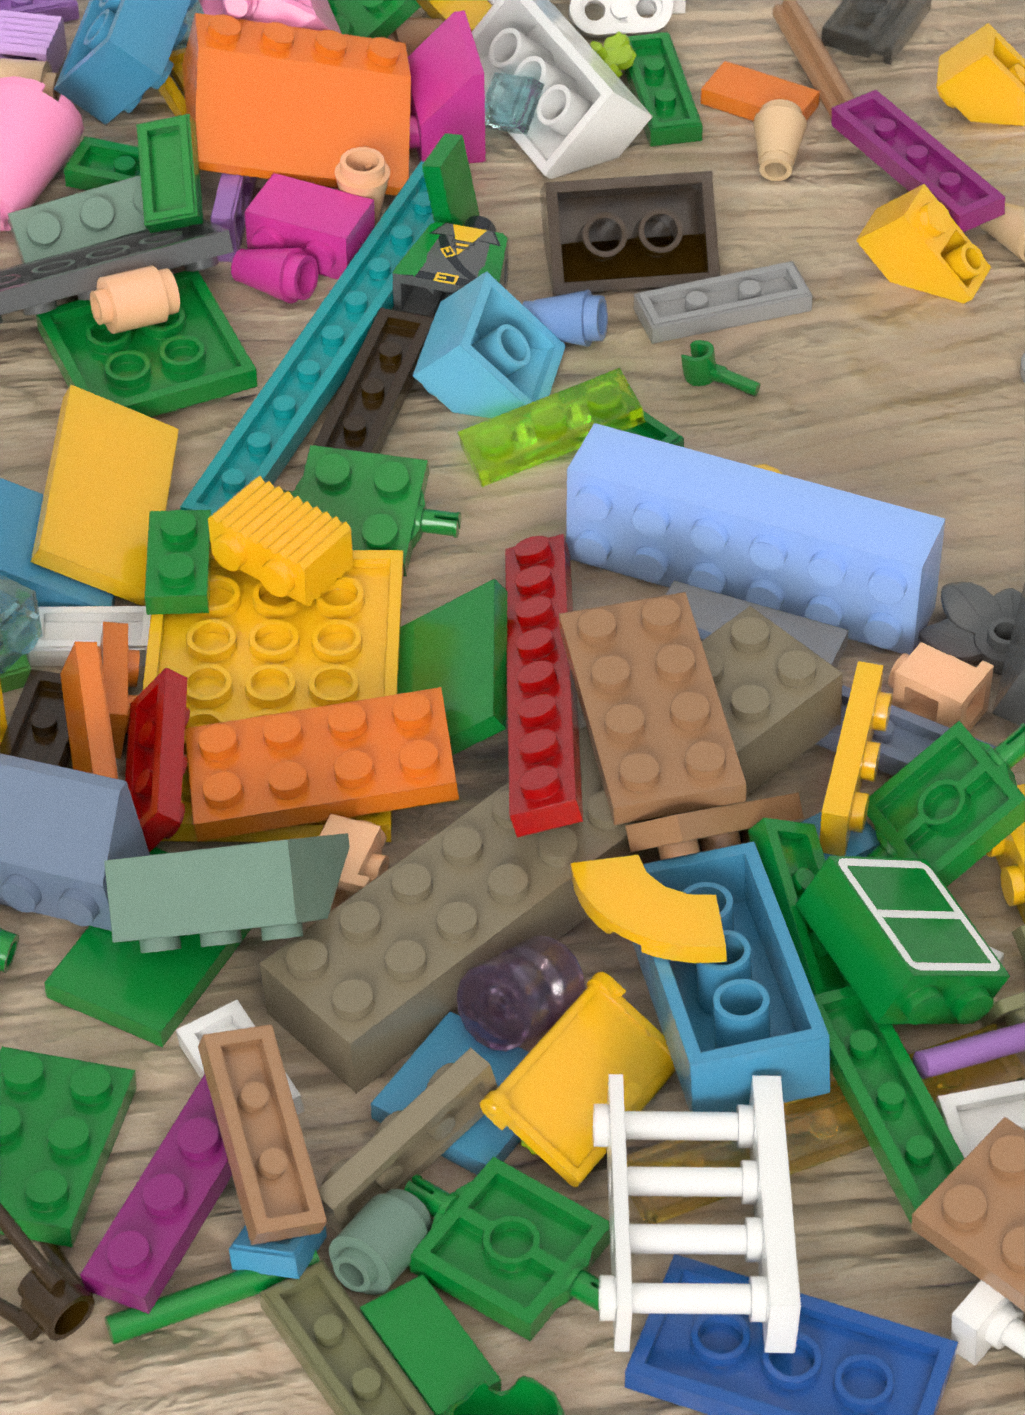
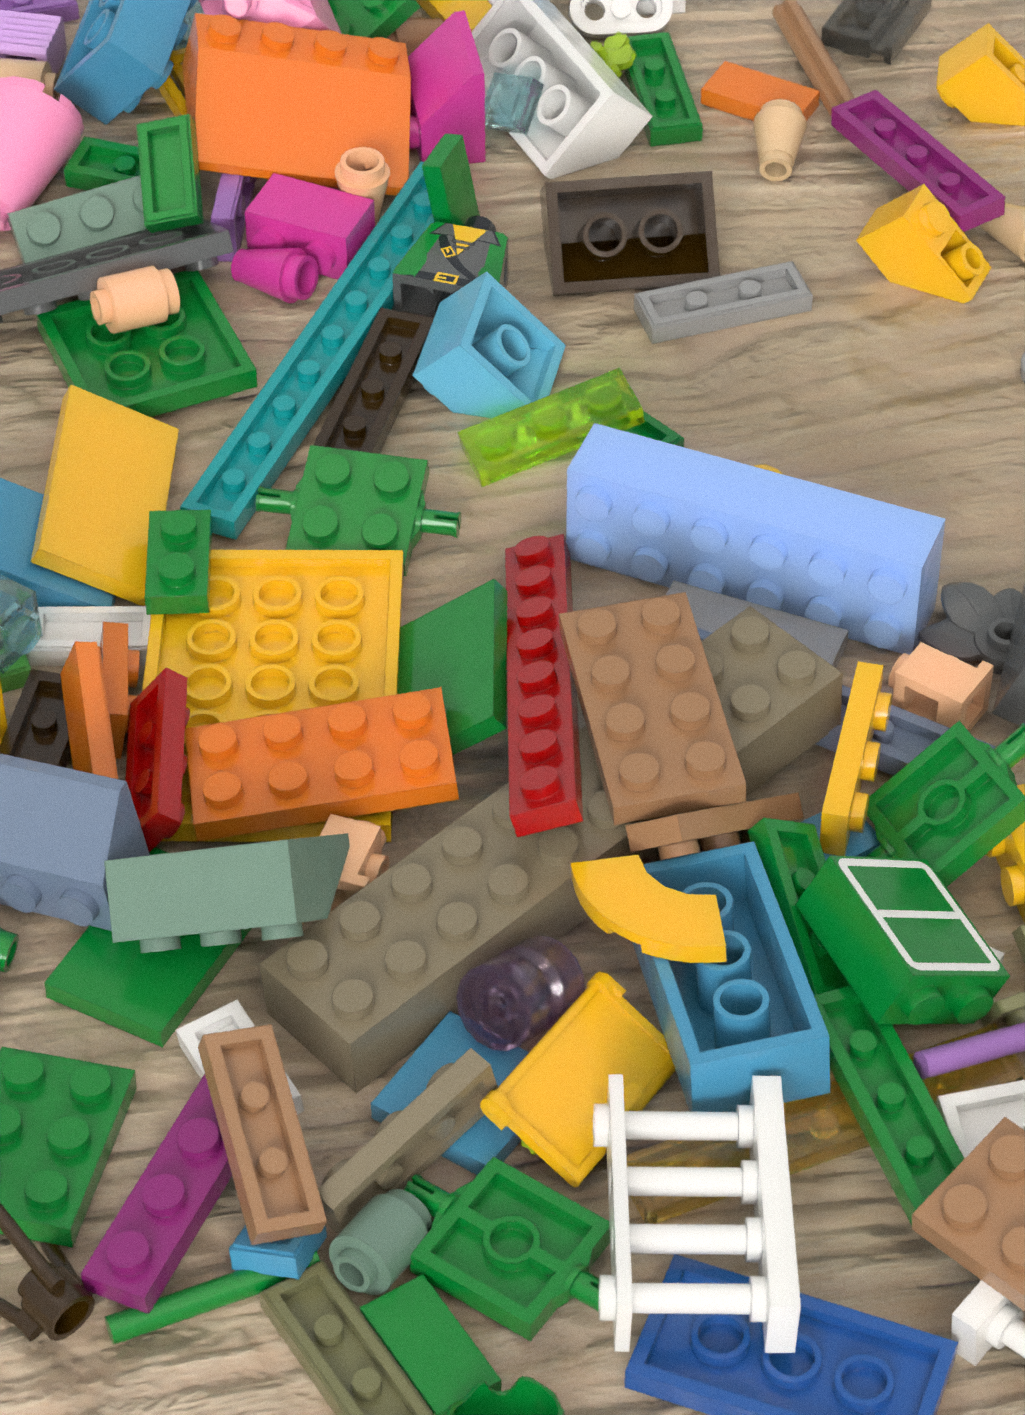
(281, 541): yellow brick -> none
(573, 316): medium blue cone -> none
(702, 369): green hand -> none

